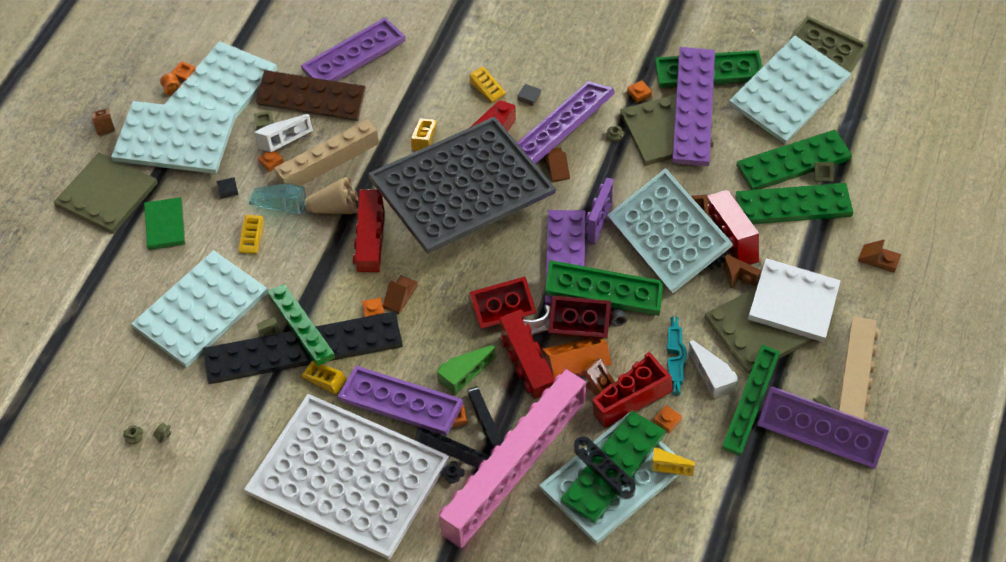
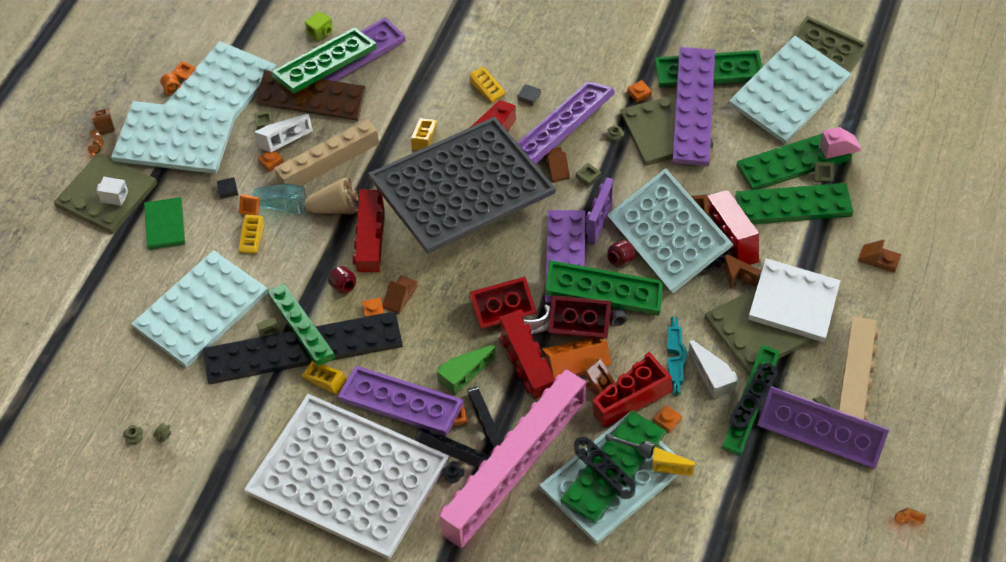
(97, 142): none -> clear orange arm
(112, 191): none -> white brick
(249, 205): none -> orange plate
(319, 25): none -> lime brick
(323, 60): none -> green plate
(342, 280): none -> dark red head
(588, 174): none -> olive plate
(621, 253): none -> dark red head
(645, 448): none -> dark grey hinge
(752, 396): none -> black beam
(838, 142): none -> bright pink slope
(908, 515): none -> clear orange arm

